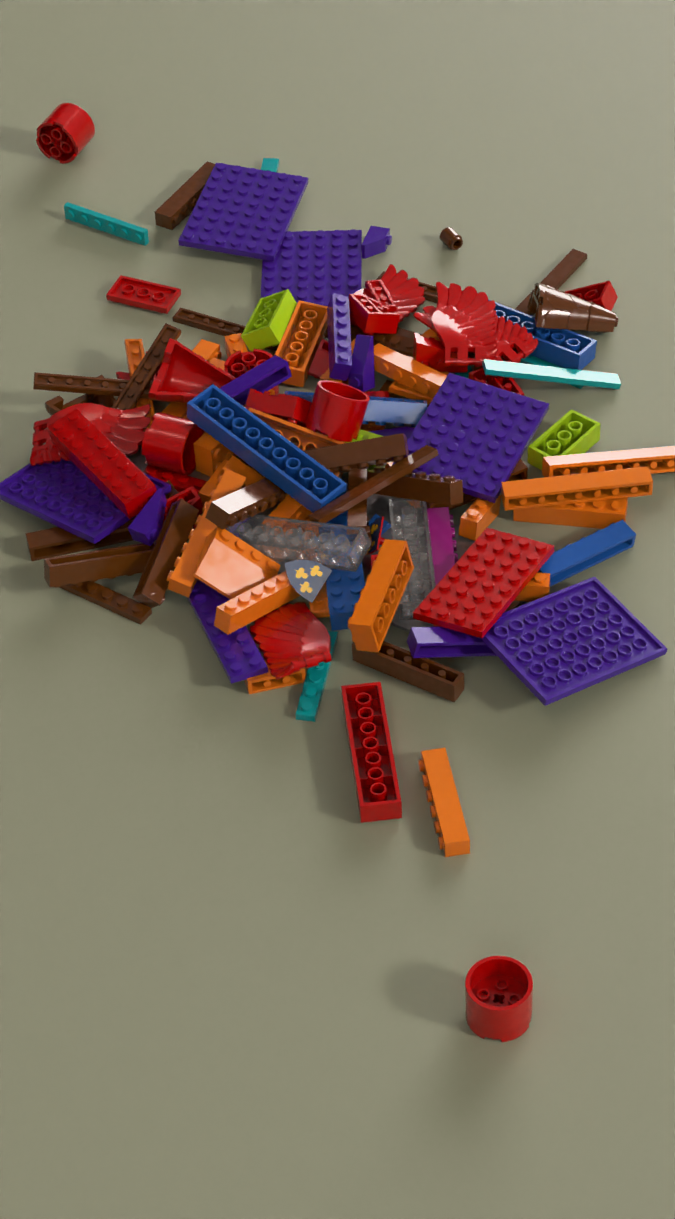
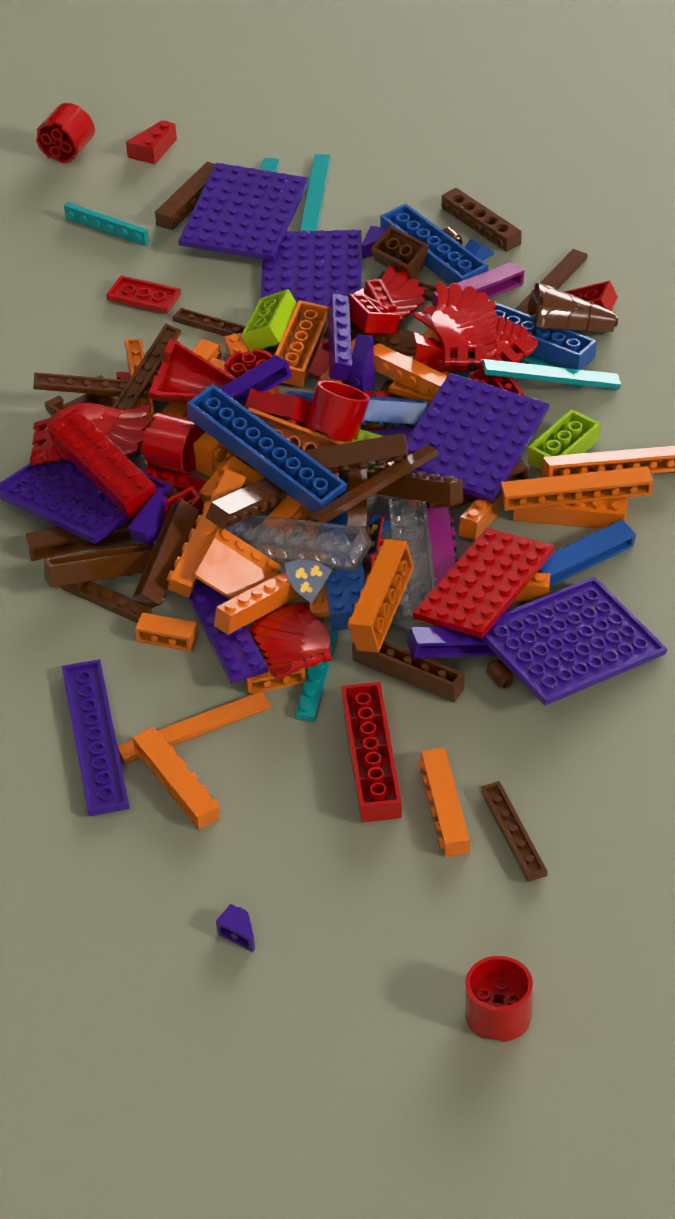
(95, 738): none -> dark purple plate
(152, 143): none -> red wedge
(166, 632): none -> orange brick
(176, 777): none -> orange brick
(204, 723): none -> orange tile
(236, 927): none -> dark purple slope
(315, 192): none -> teal tile
(401, 251): none -> reddish brown slope
(445, 255): none -> blue brick
(479, 249): none -> blue slope
(481, 219): none -> reddish brown brick
(493, 281): none -> magenta brick
(500, 674): none -> reddish brown brick
(513, 831): none -> reddish brown plate

